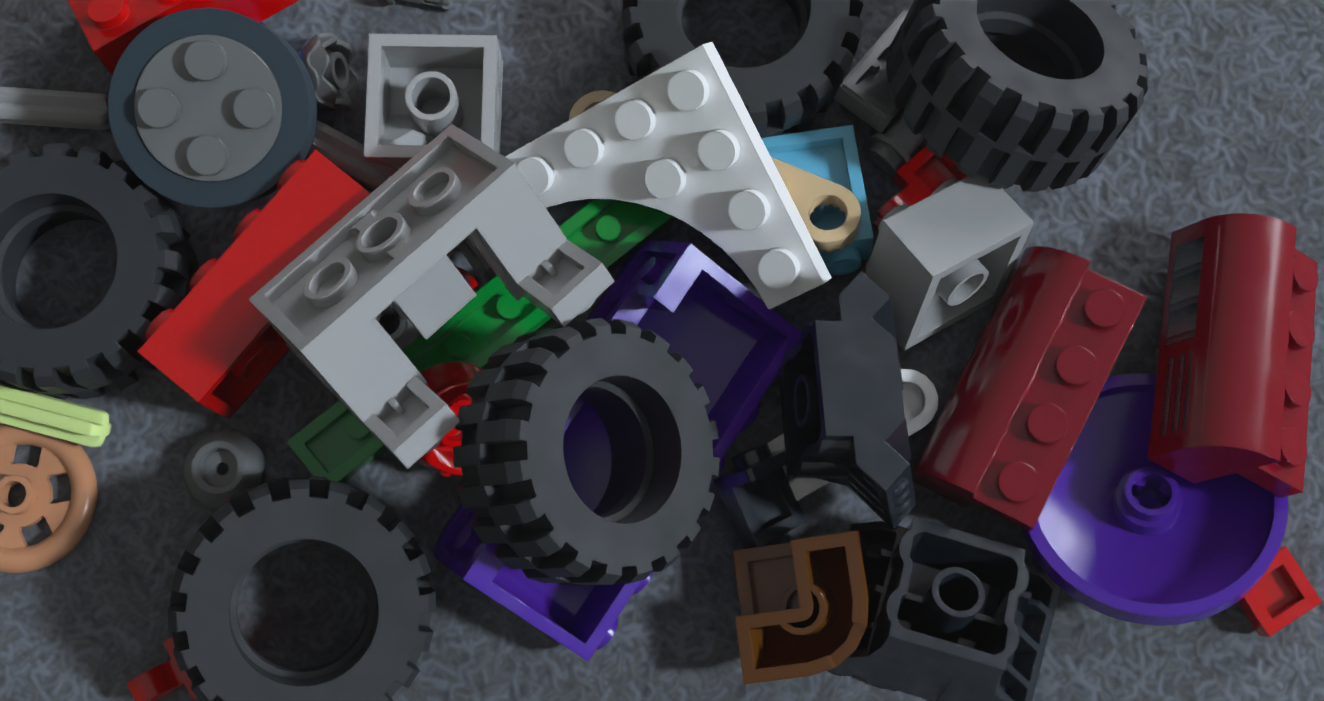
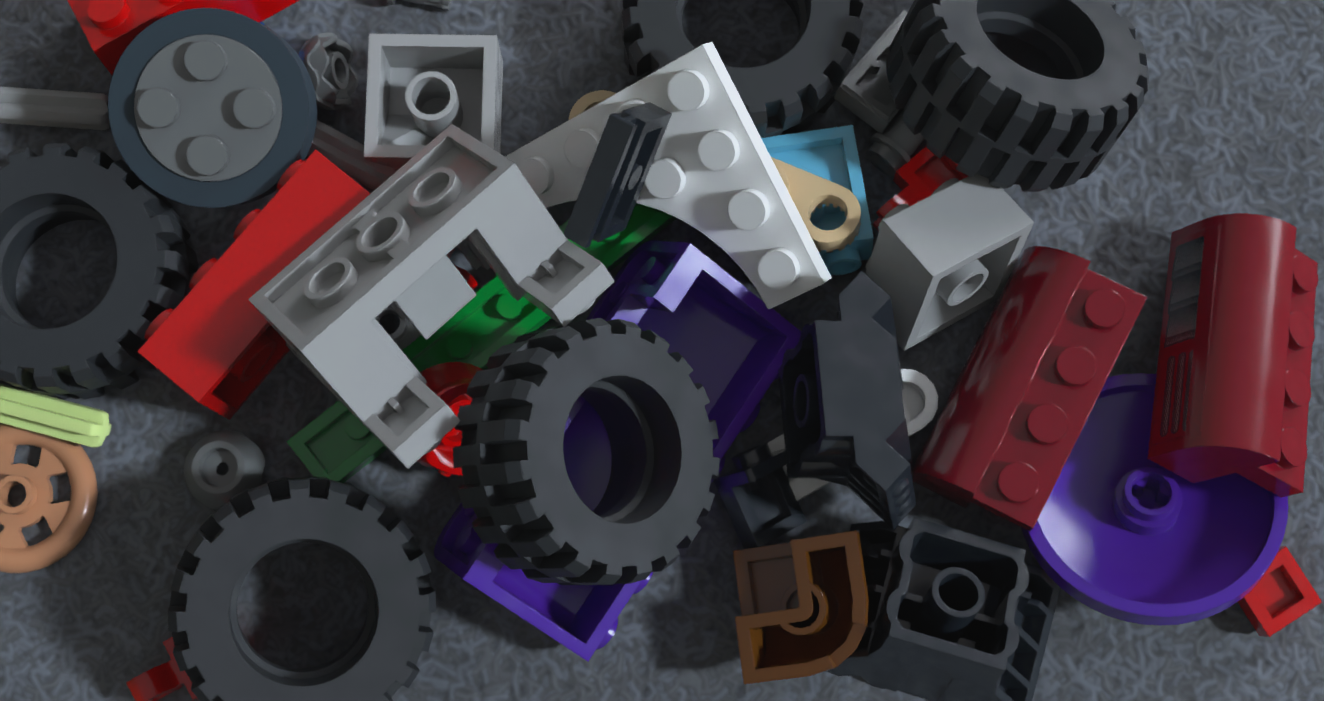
(617, 173): none -> black plate

